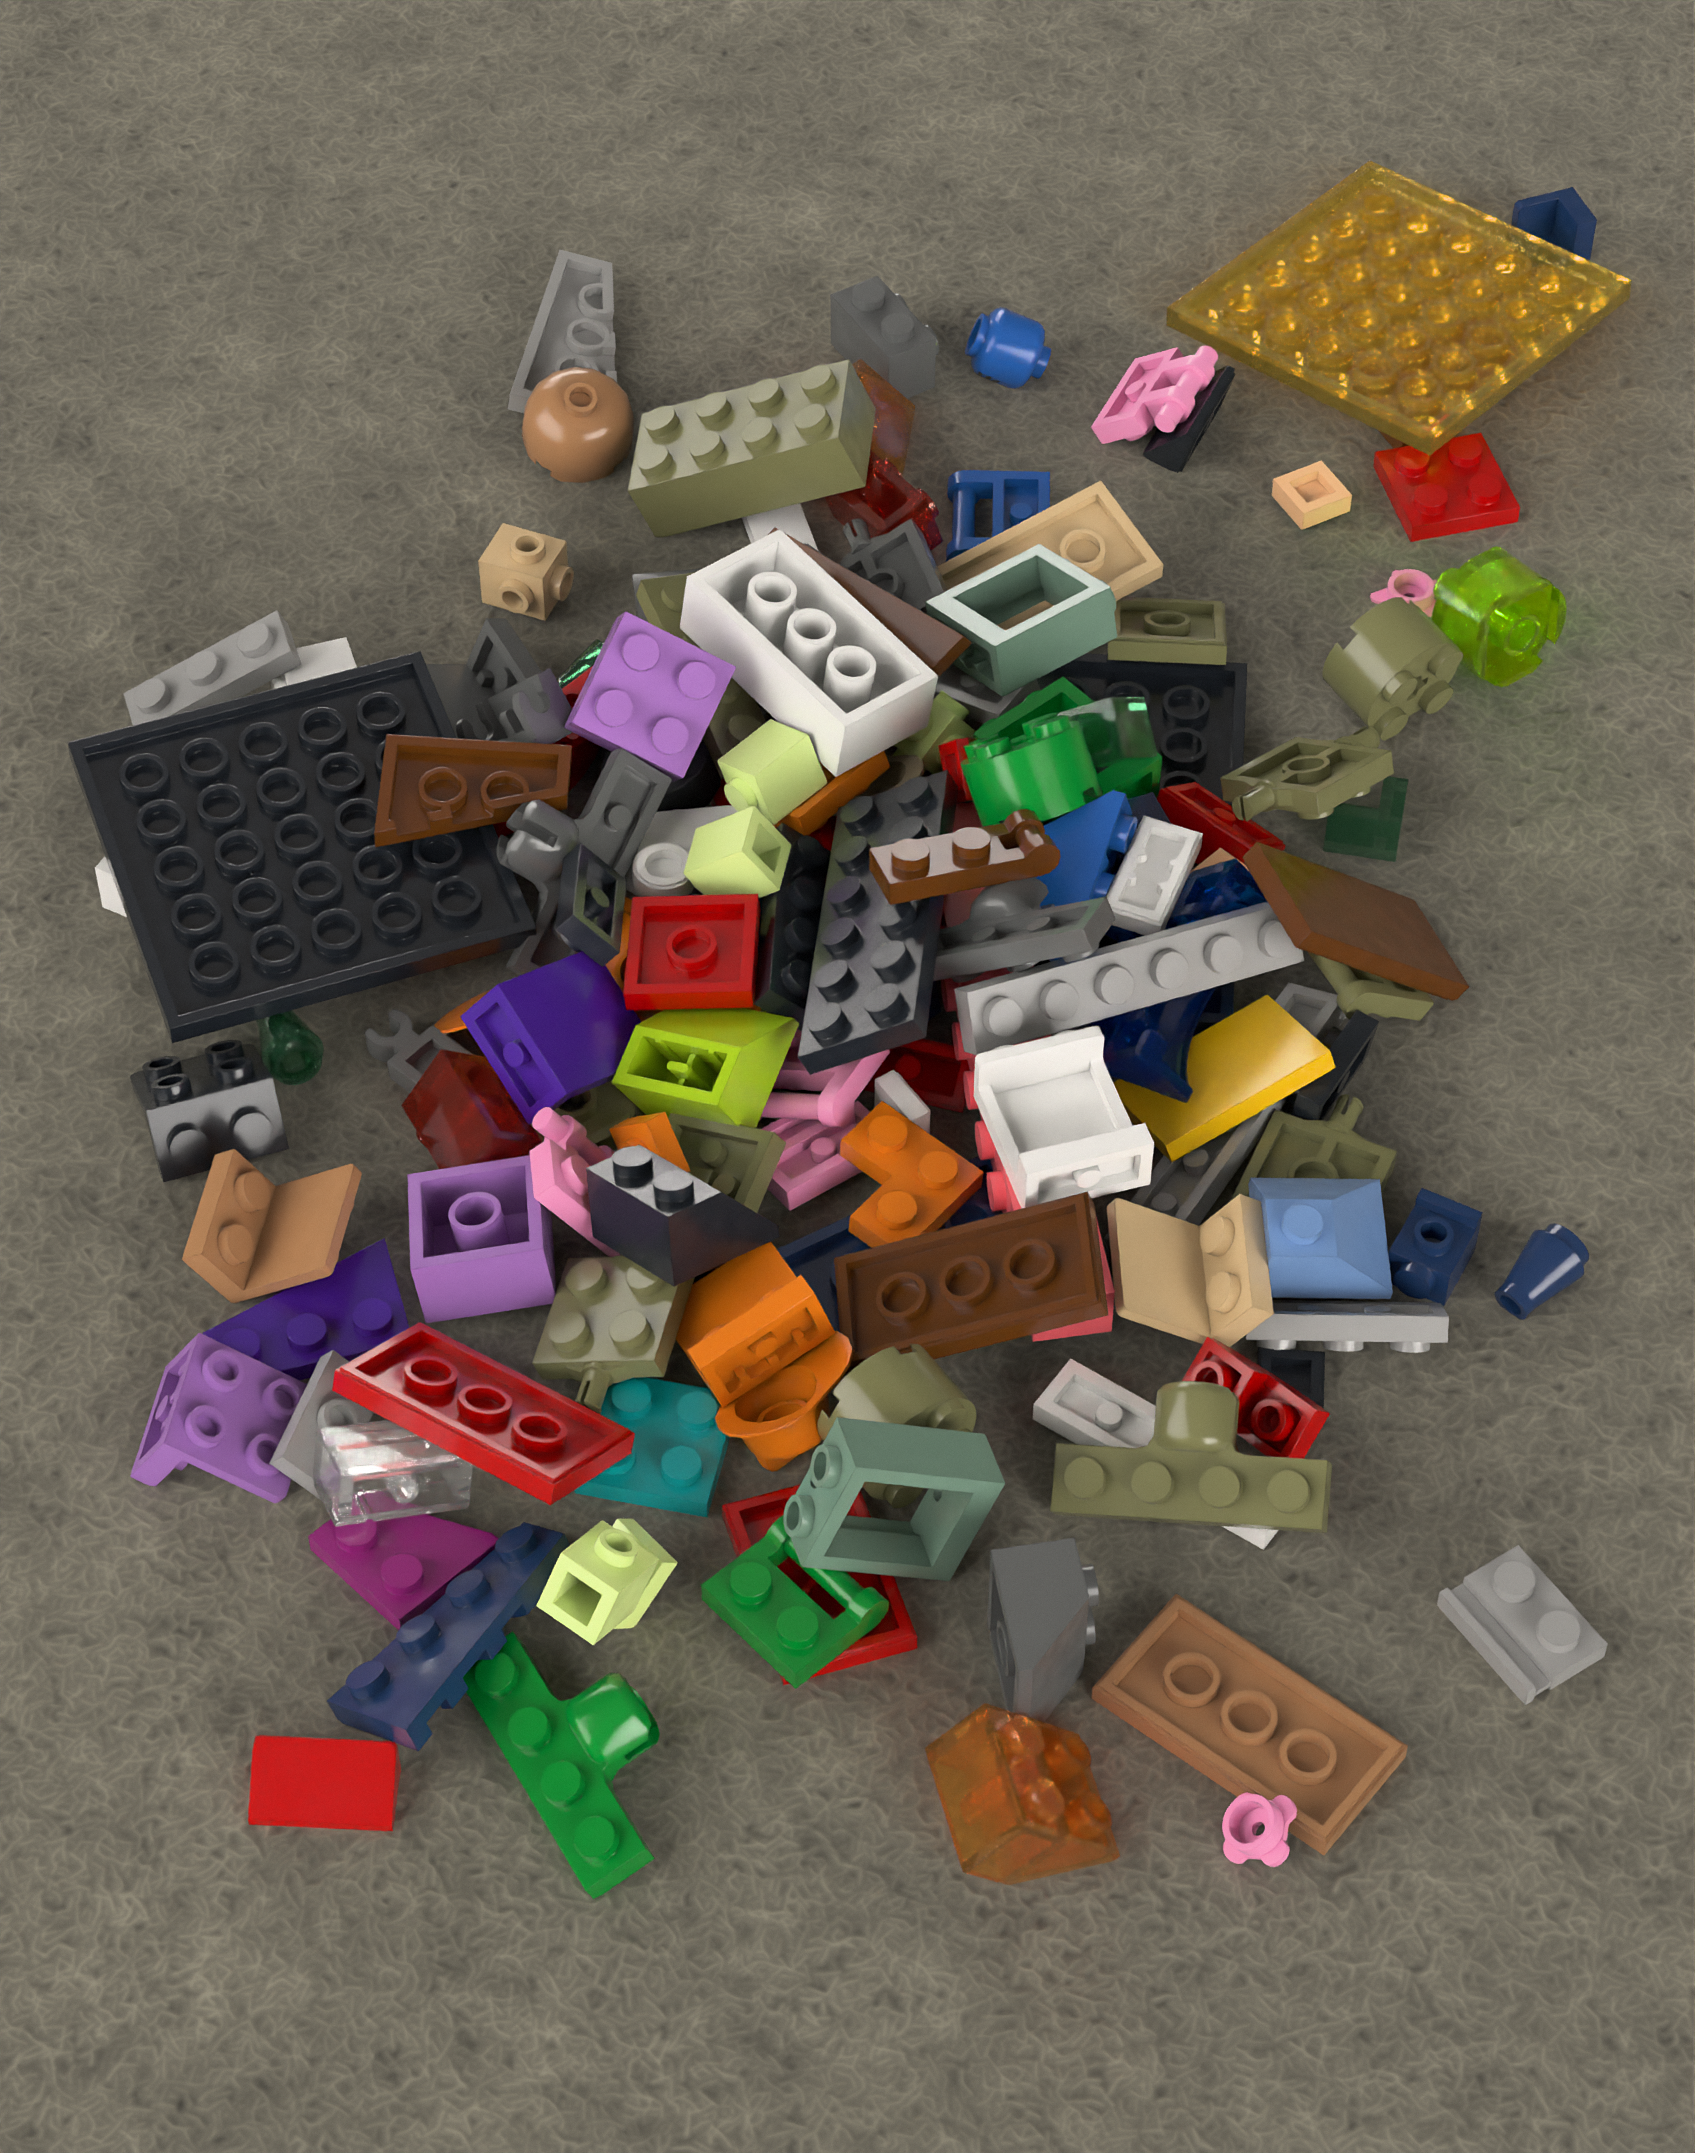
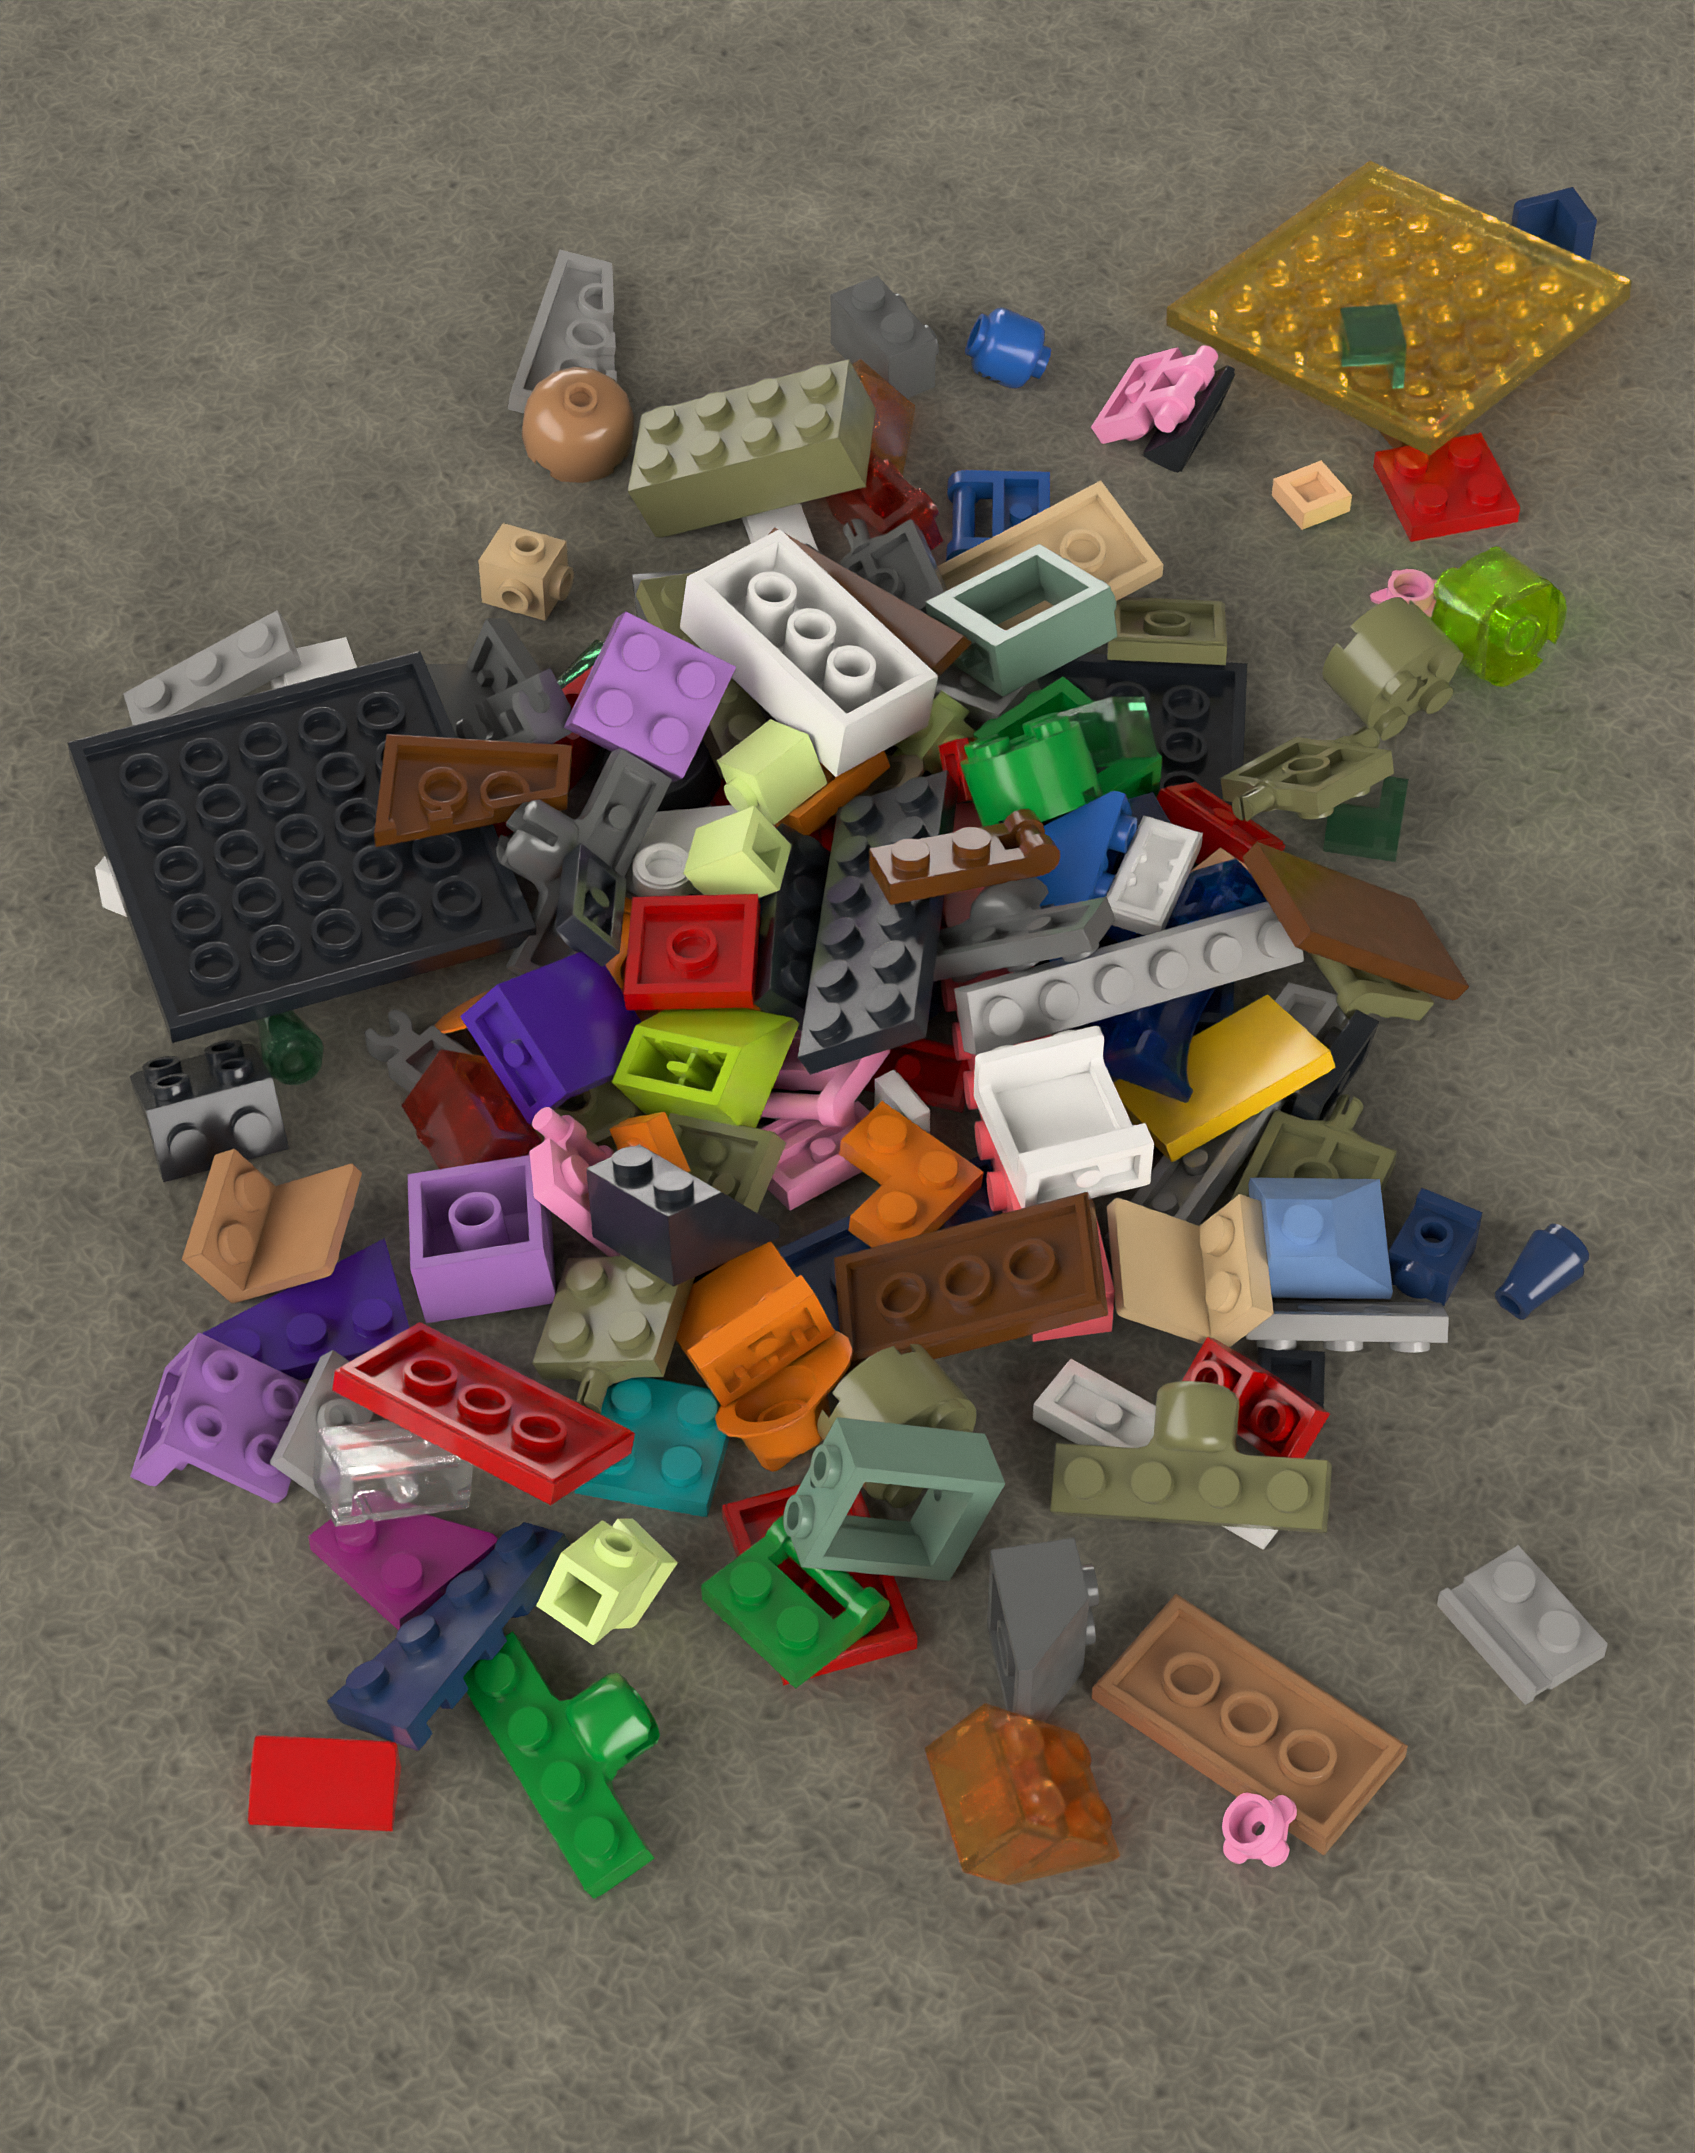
(1373, 337): none -> clear green panel

